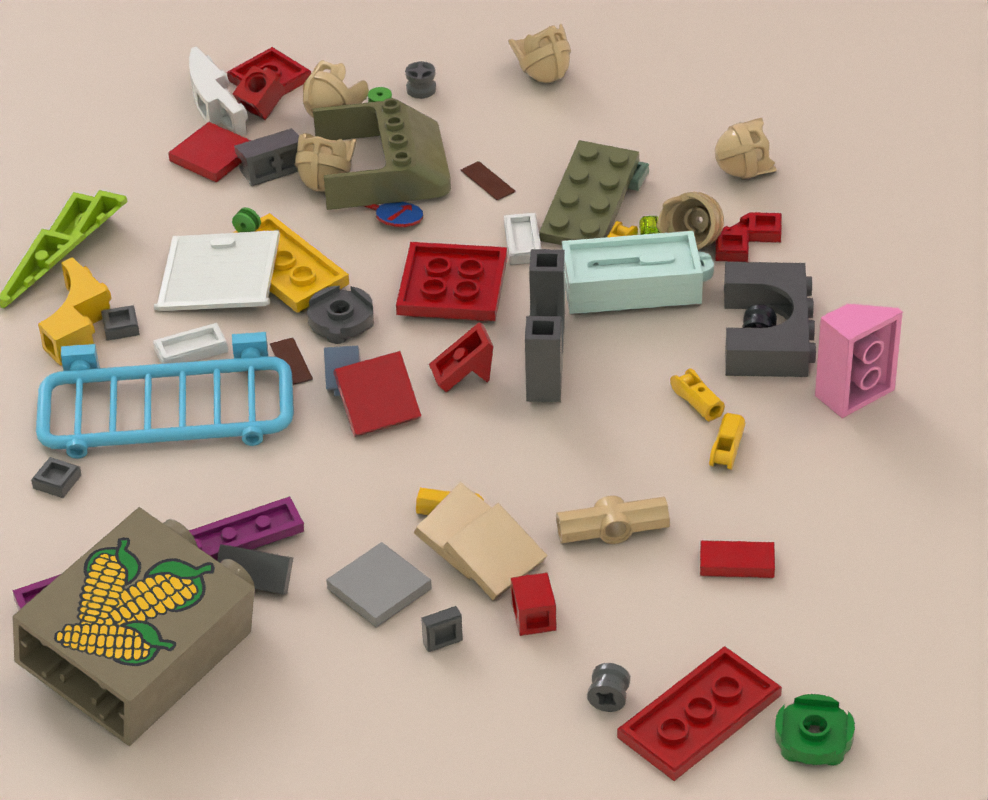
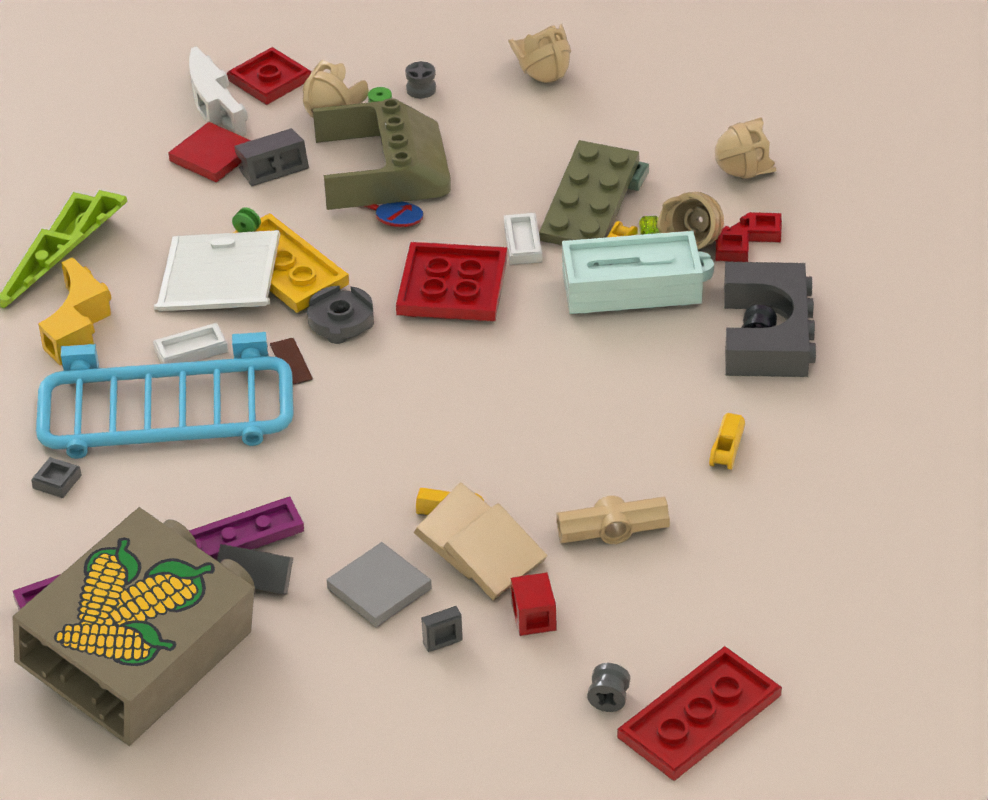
(120, 322): dark grey tile -> none
(260, 102): red brick -> none
(322, 157): tan helmet -> none
(338, 357): sand blue slope -> none
(377, 393): red tile -> none
(467, 354): red slope -> none
(488, 180): reddish brown sticker -> none
(545, 326): dark grey arch -> none
(697, 394): yellow bar -> none
(737, 559): red tile -> none
(814, 748): green plate -> none
(857, 356): bright pink slope -> none

